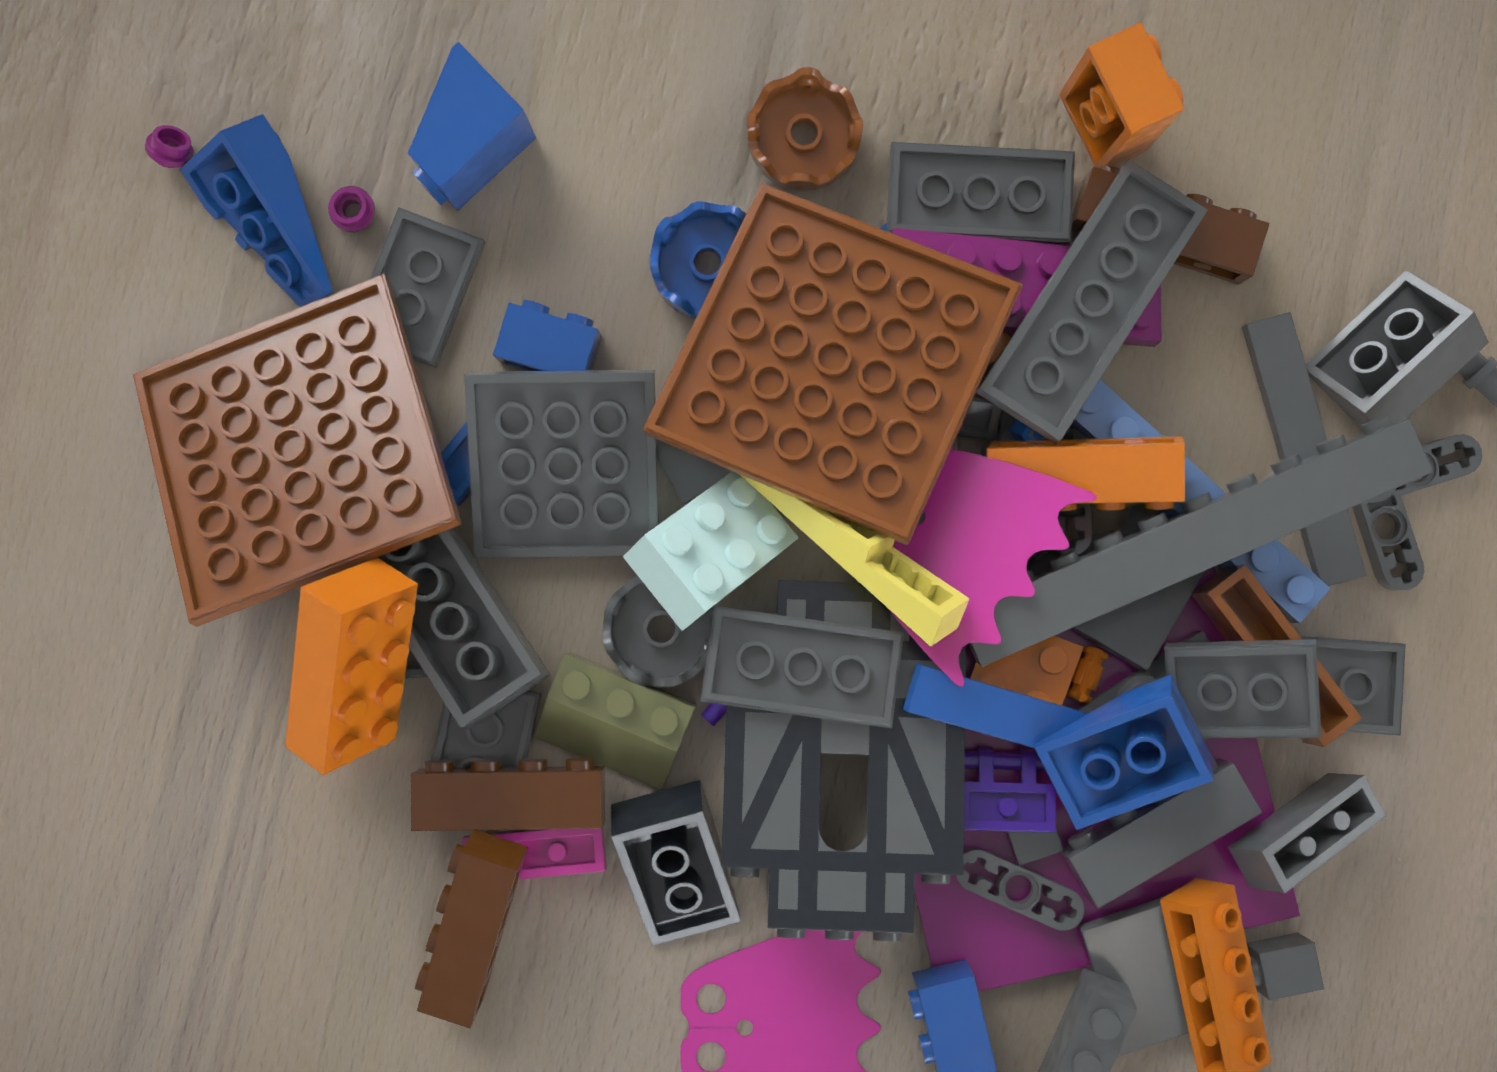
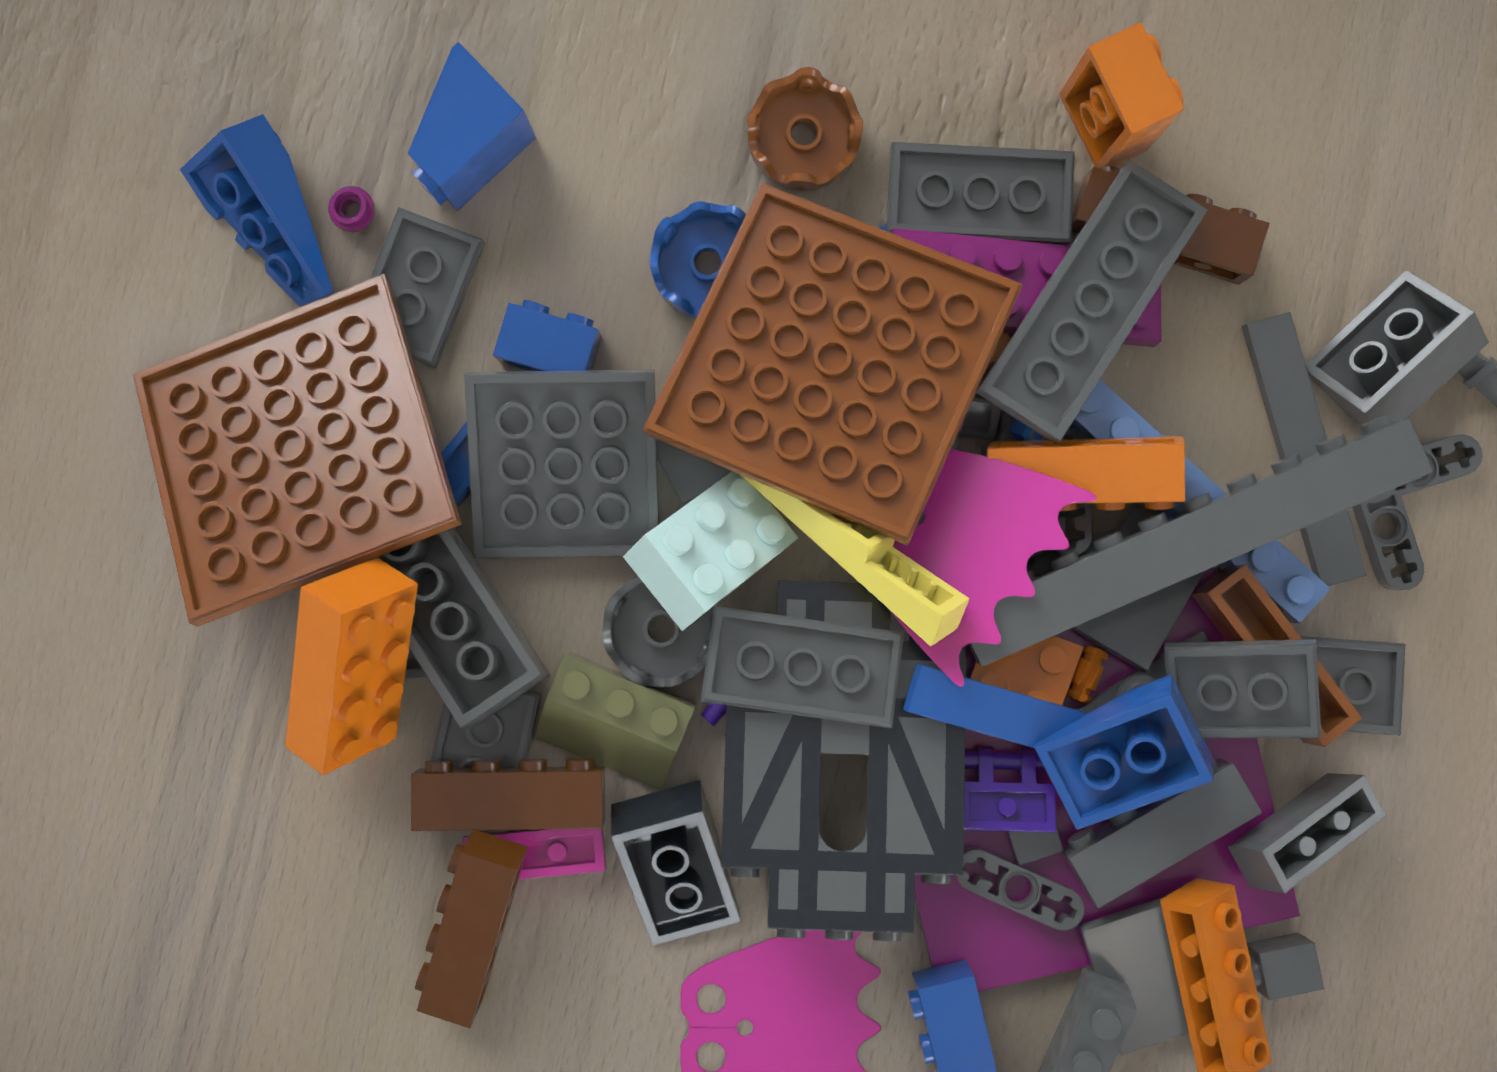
(169, 146): magenta plate -> none

